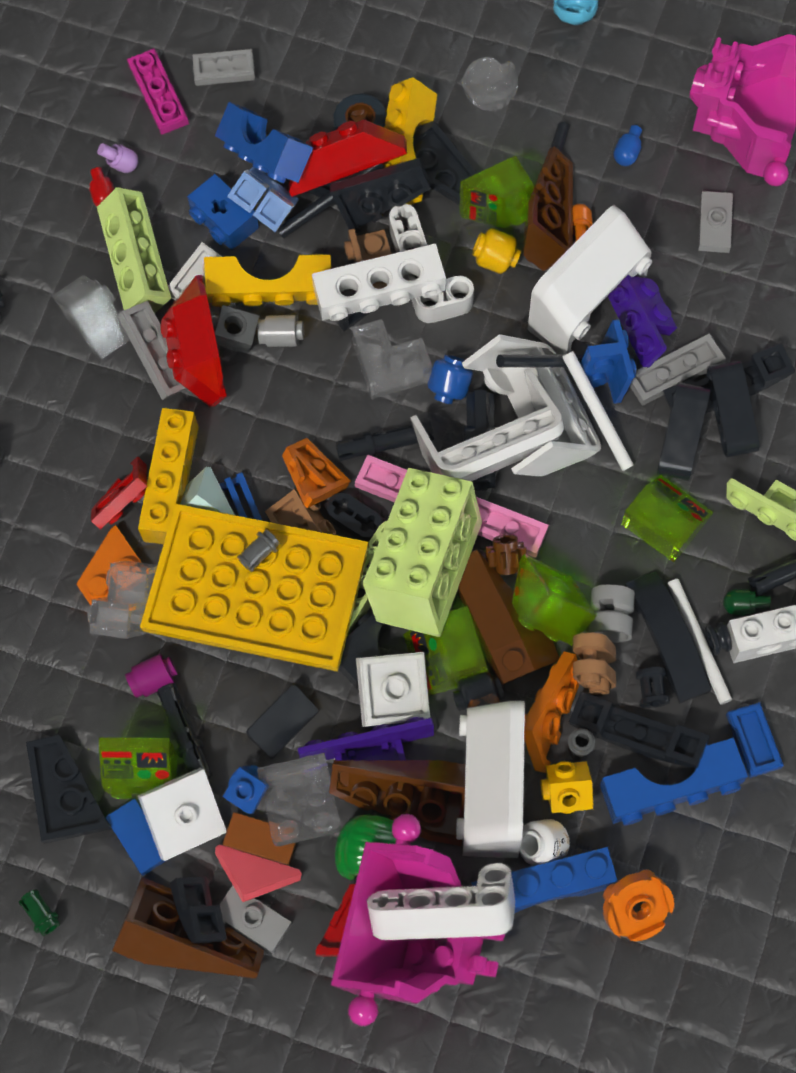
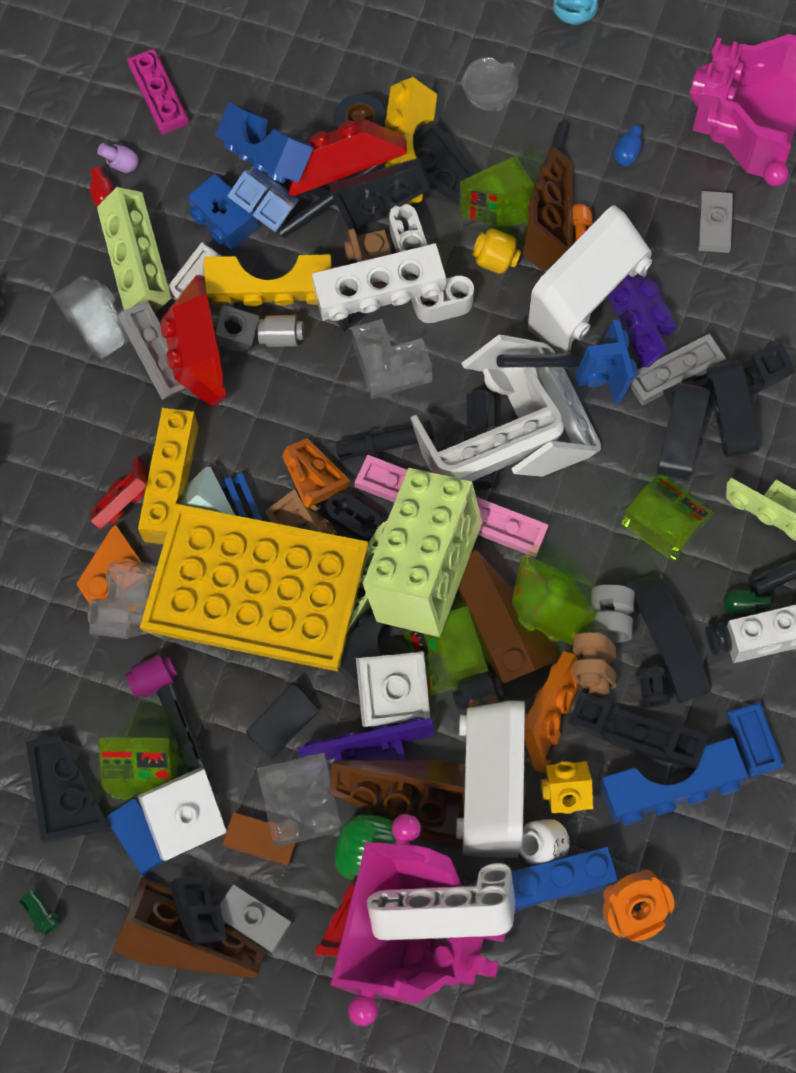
(223, 67): light grey plate -> none
(246, 789): blue bracket -> none
(254, 875): coral tile -> none
(258, 550): dark grey pin -> none
(449, 379): blue head -> none
(505, 554): reddish brown gear -> none
(575, 737): dark grey pin -> none
(598, 411): white bar -> none
(705, 654): white bar -> none

